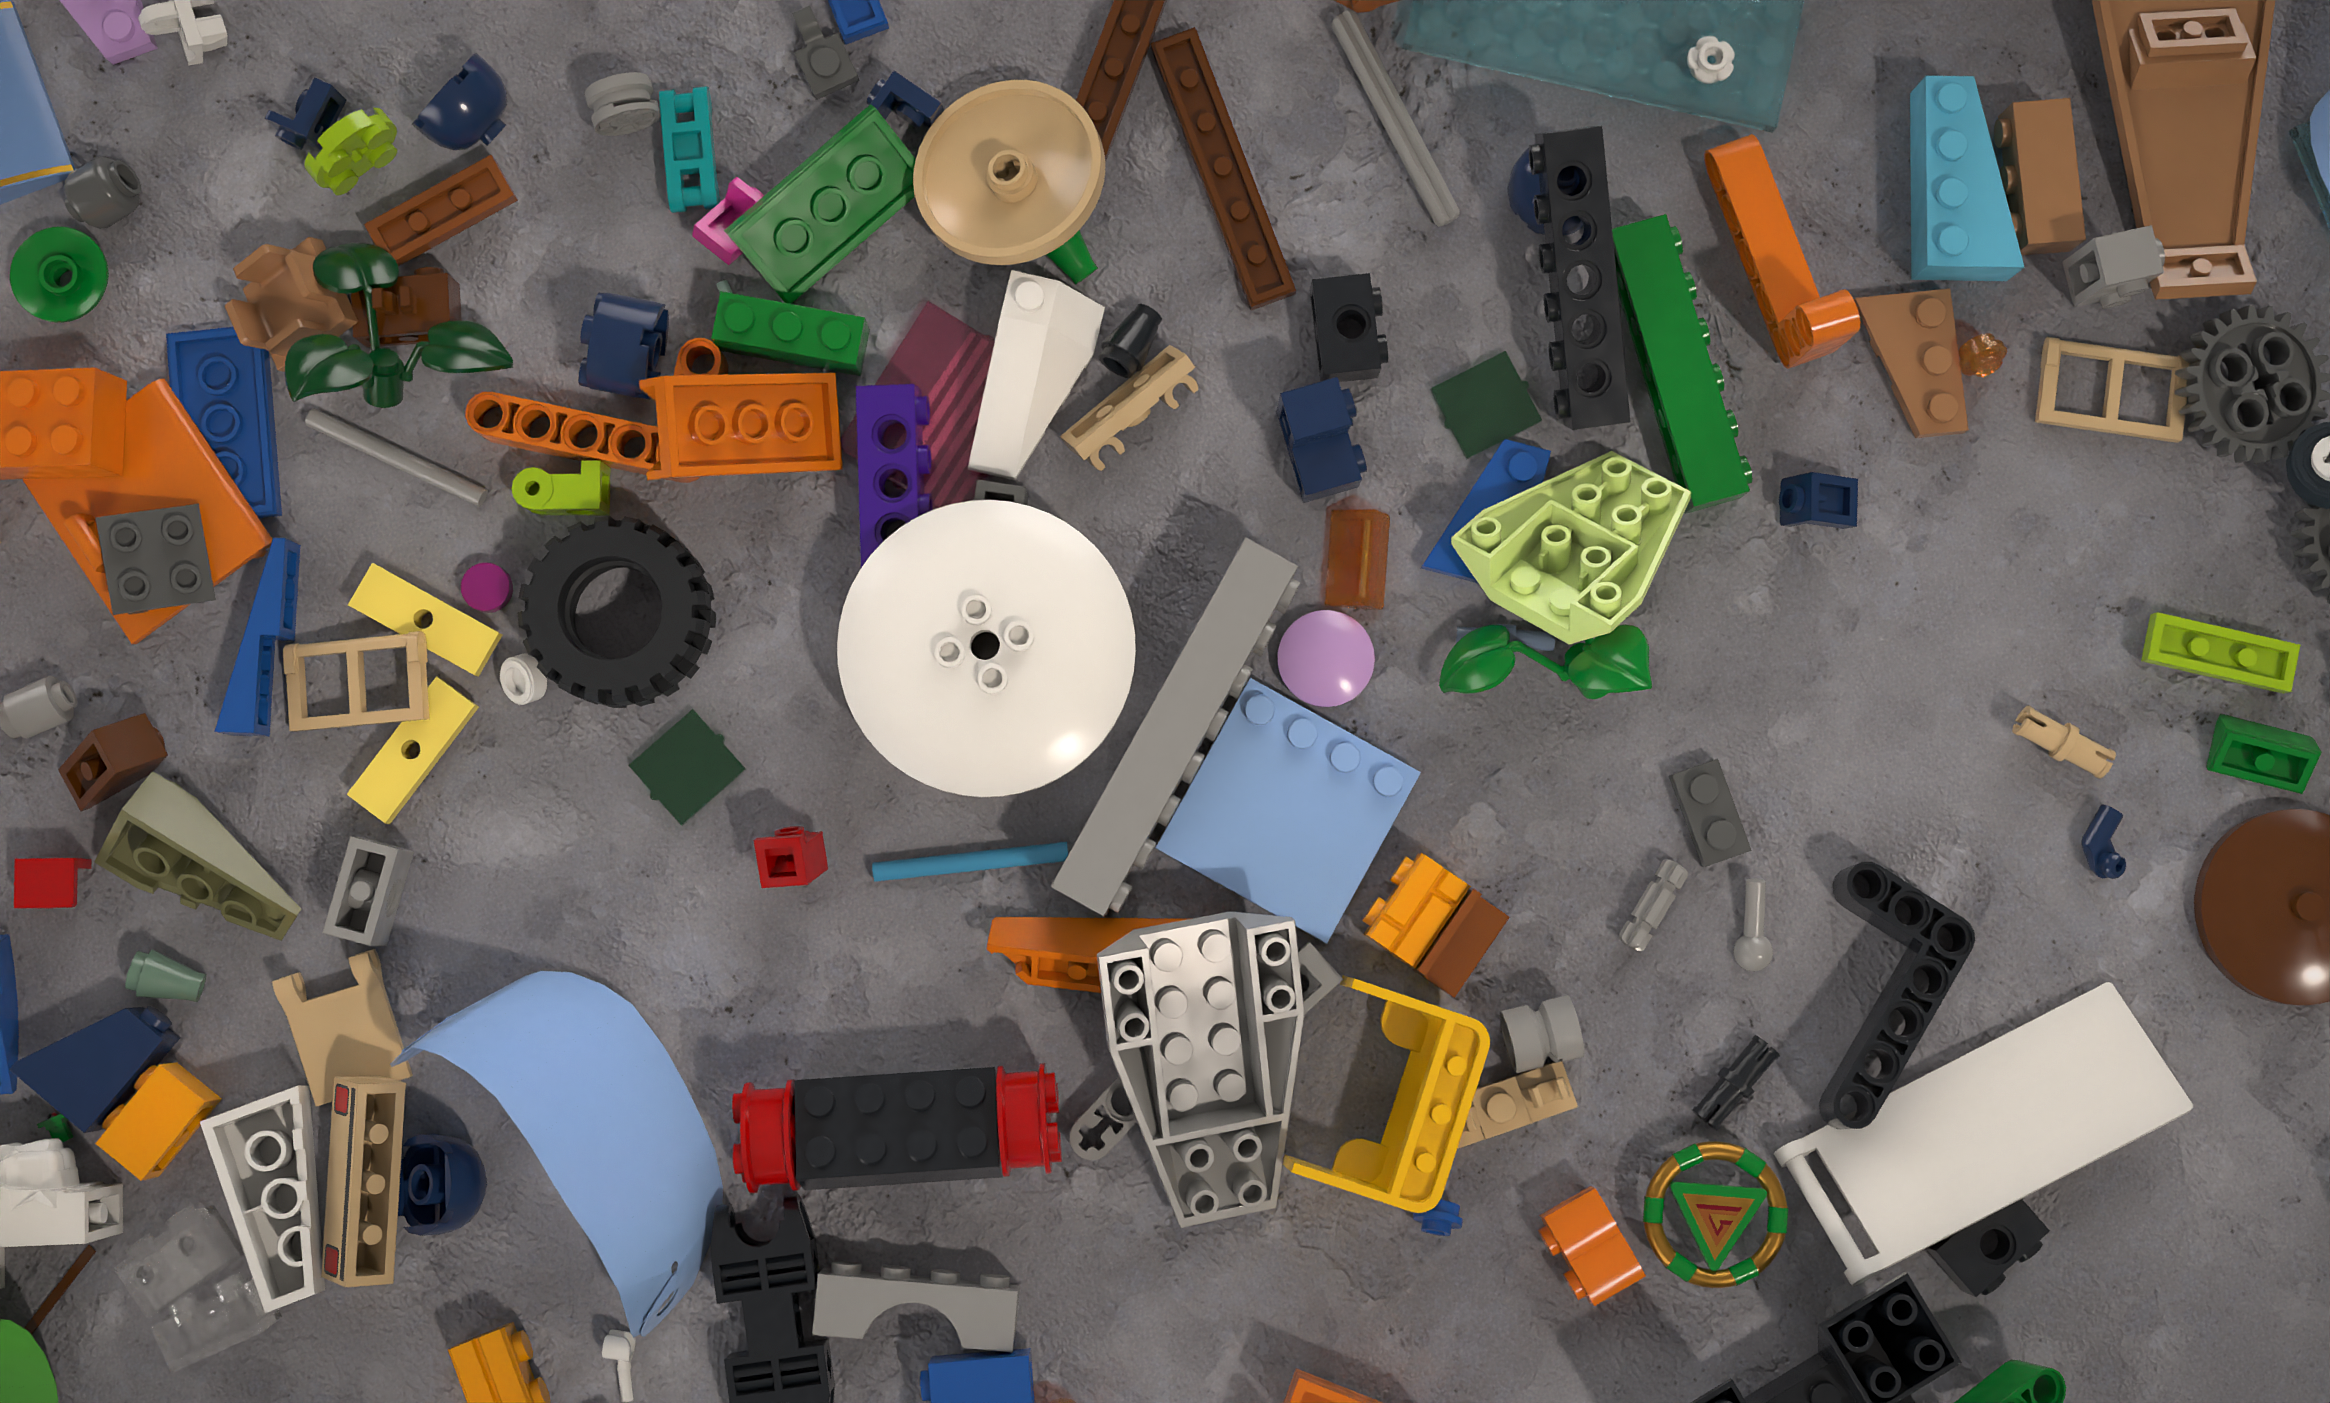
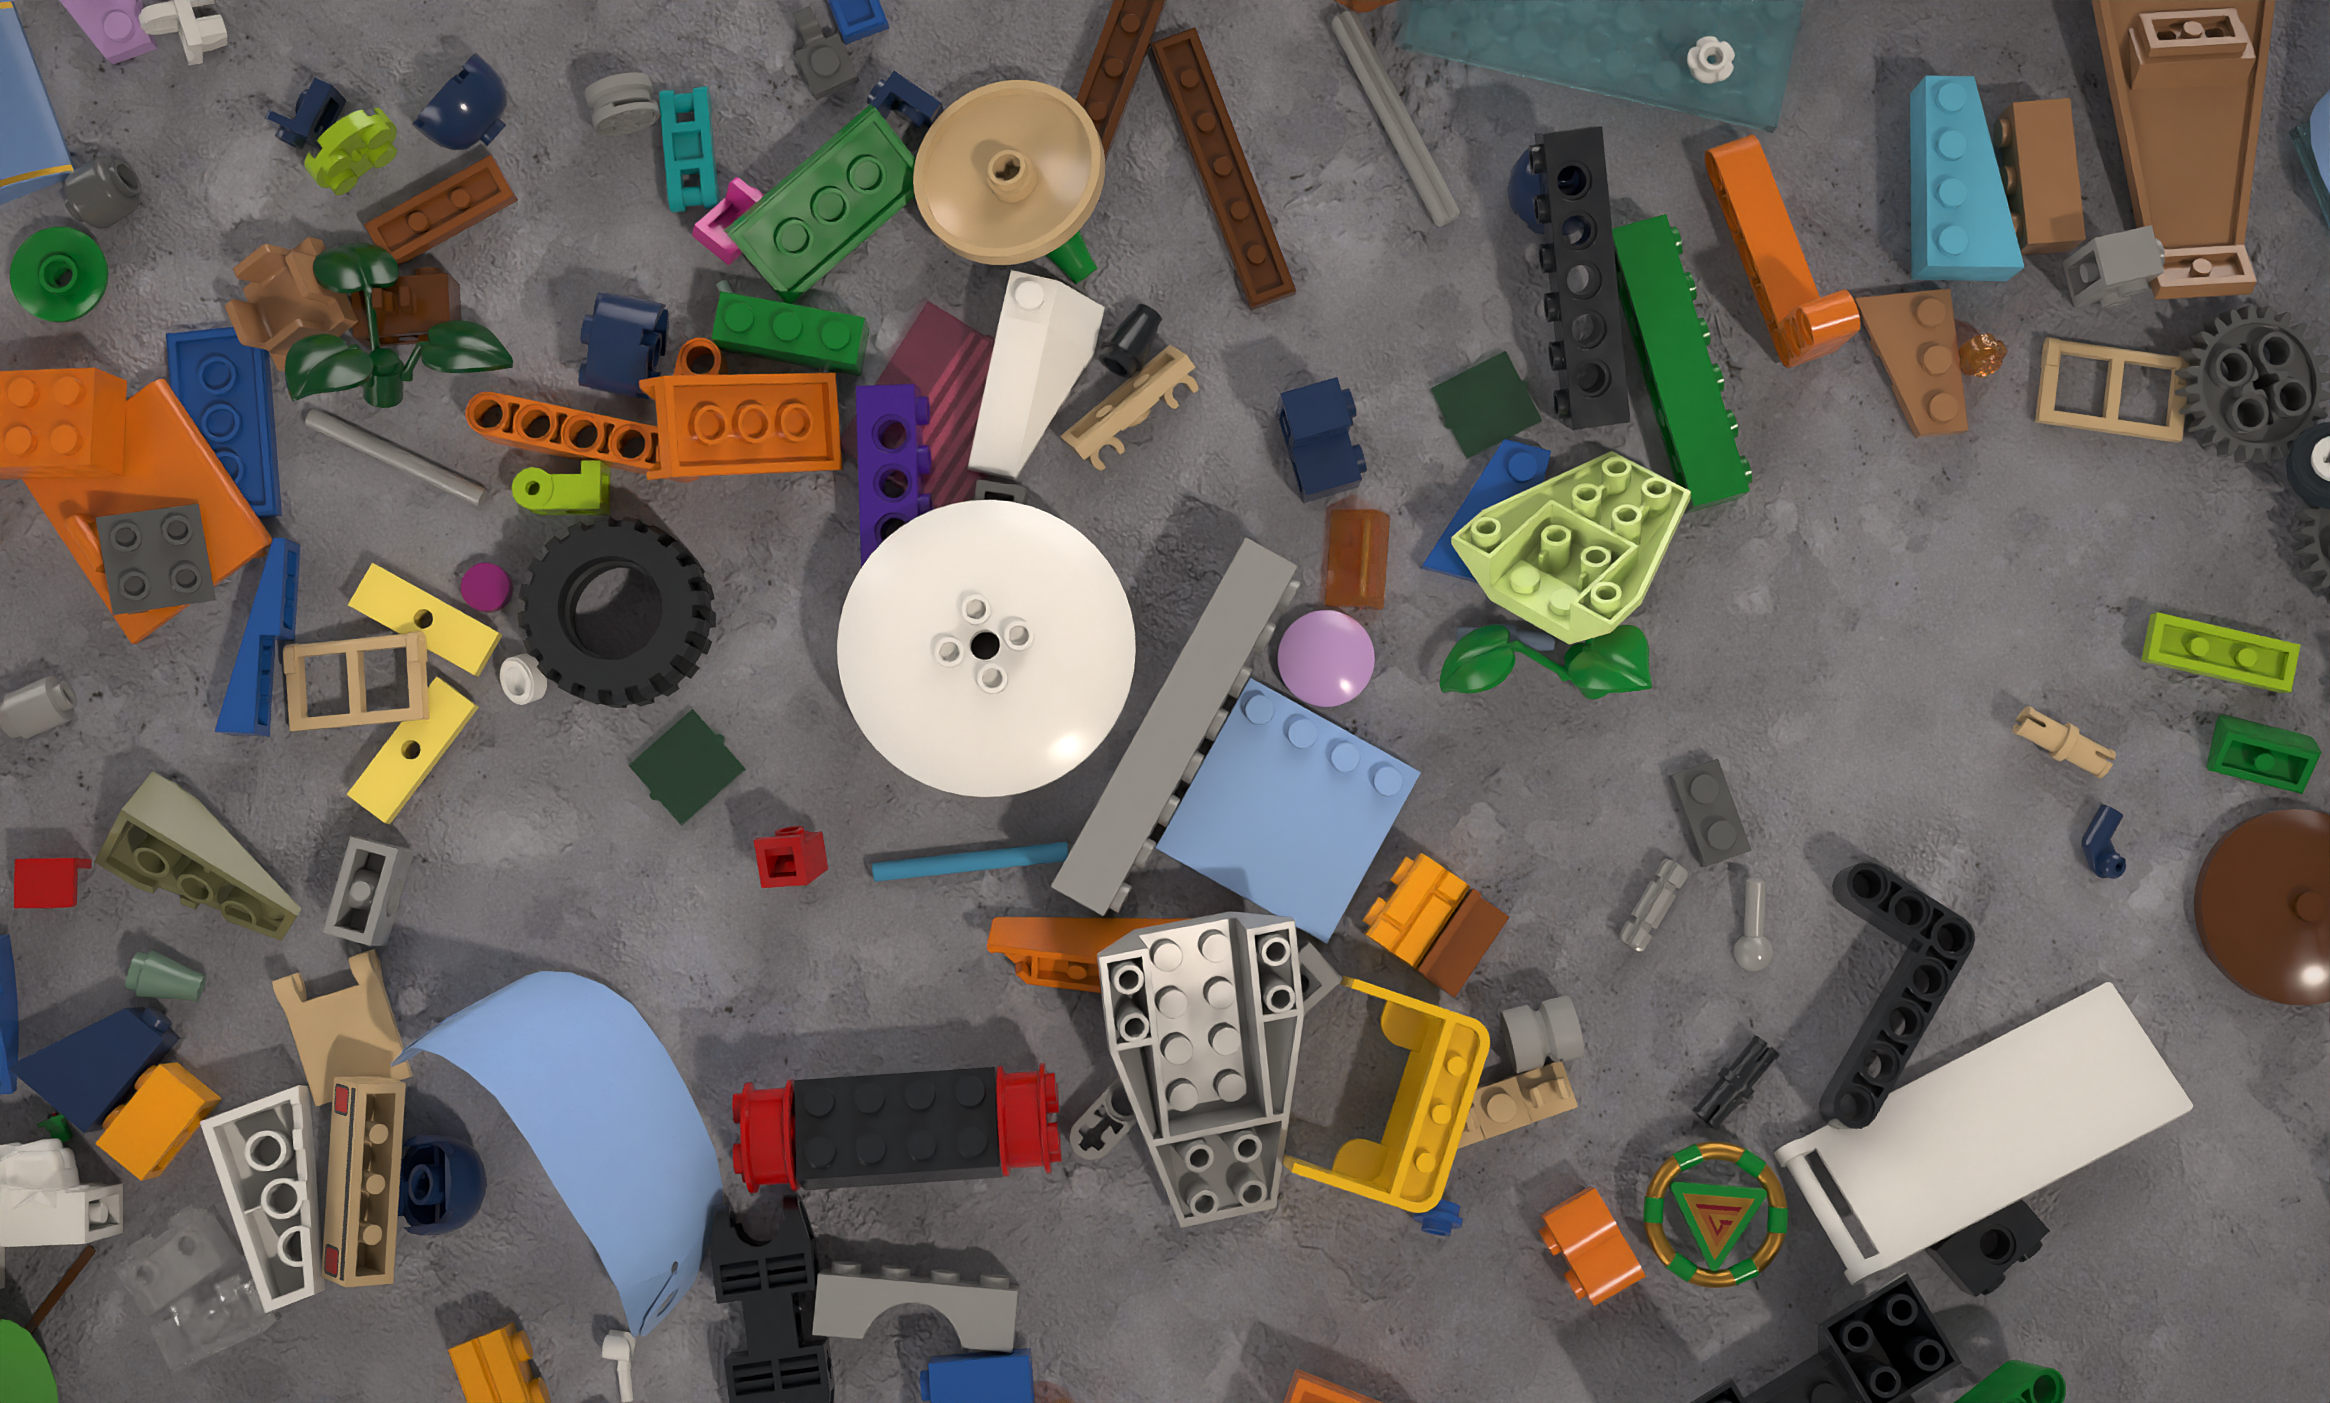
(112, 760): reddish brown slope -> none
(1342, 299): black brick -> none
(1819, 500): dark blue bracket -> none

